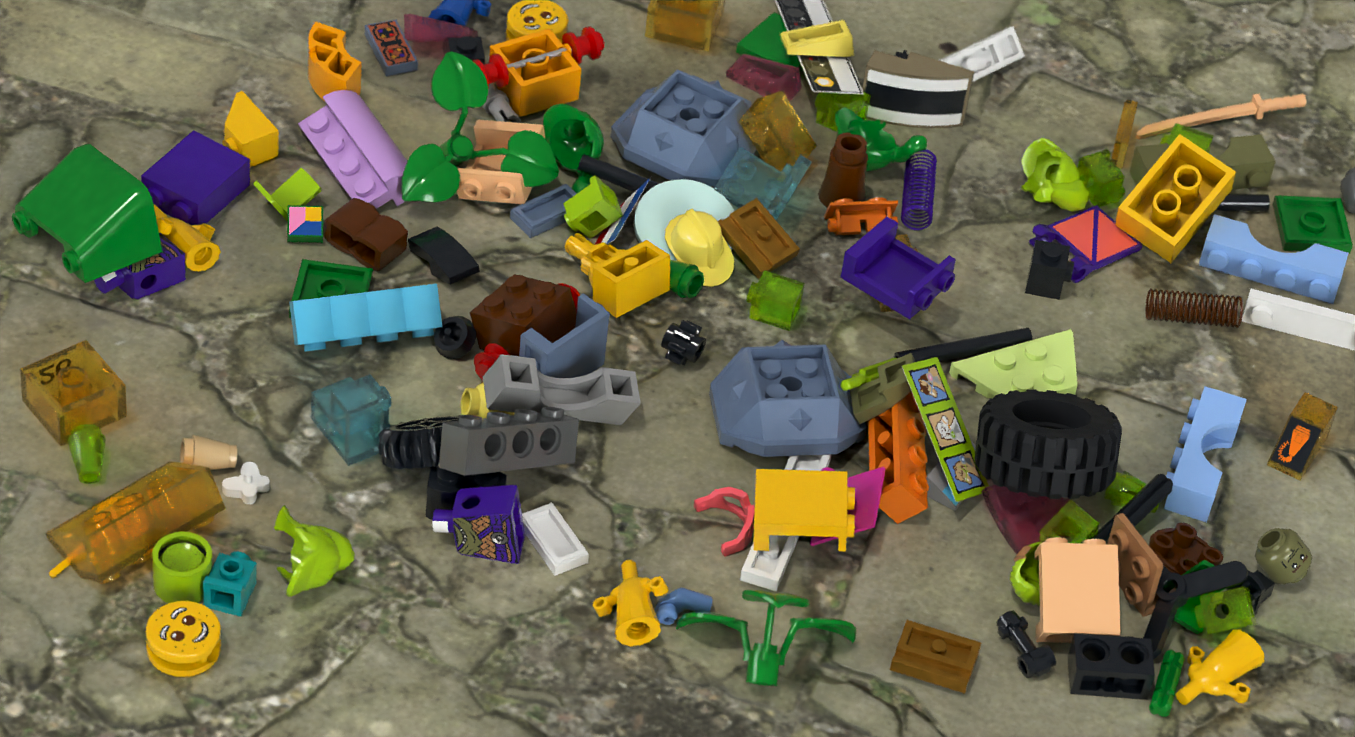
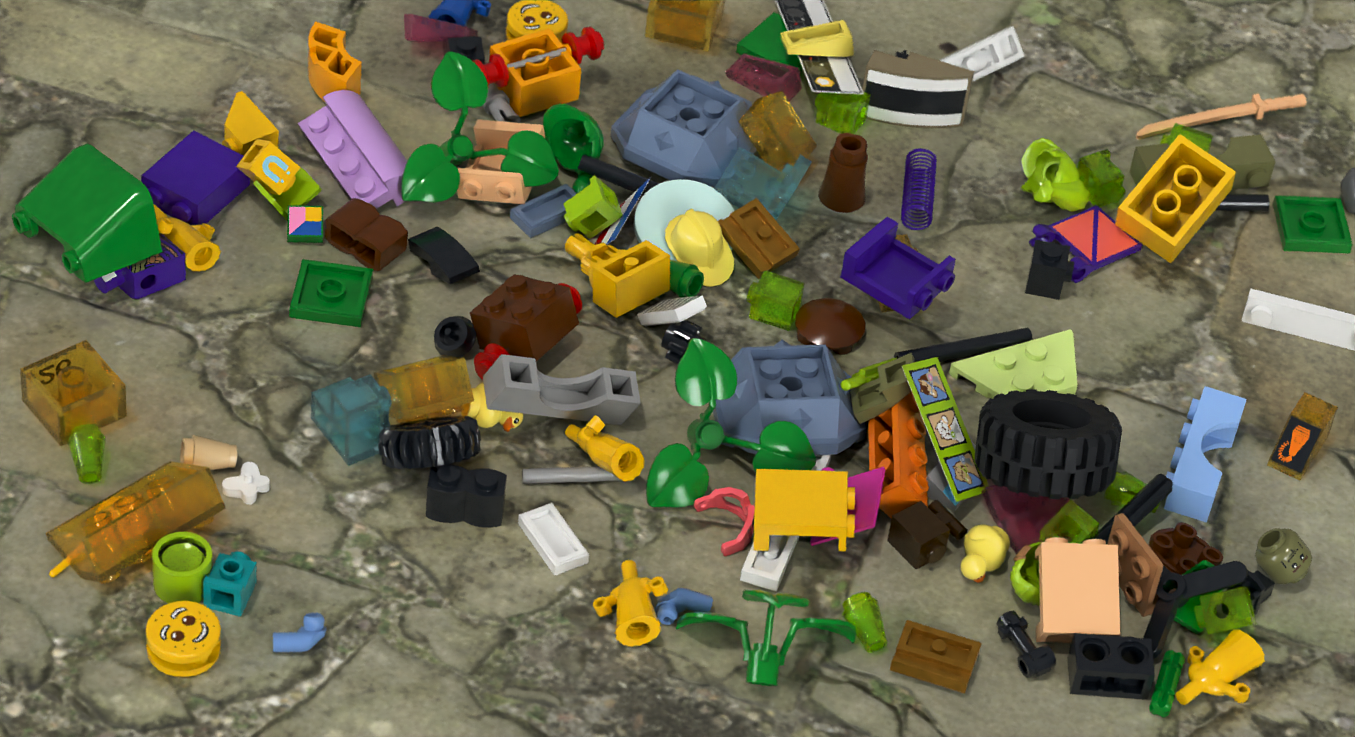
(269, 167): none -> yellow brick
(304, 638): none -> medium blue arm
(314, 555): lime piece -> none
(364, 315): medium azure brick -> none
(391, 47): tile -> none
(426, 388): none -> clear yellow brick
(485, 523): dark purple torso -> none
(508, 442): dark grey brick -> none
(566, 474): none -> light grey bar
(577, 351): sand blue panel -> none
(607, 451): none -> yellow piece
(672, 310): none -> white tile
(701, 378): none -> green plant
(830, 324): none -> reddish brown dish
(845, 215): orange hinge -> none
(866, 616): none -> clear neon green cone
(880, 144): green piece -> none
(923, 532): none -> dark brown brick
(984, 551): none -> light yellow animal
(1124, 133): clear yellow tile -> none
(1191, 308): reddish brown piece -> none
(1307, 273): light blue arch -> none

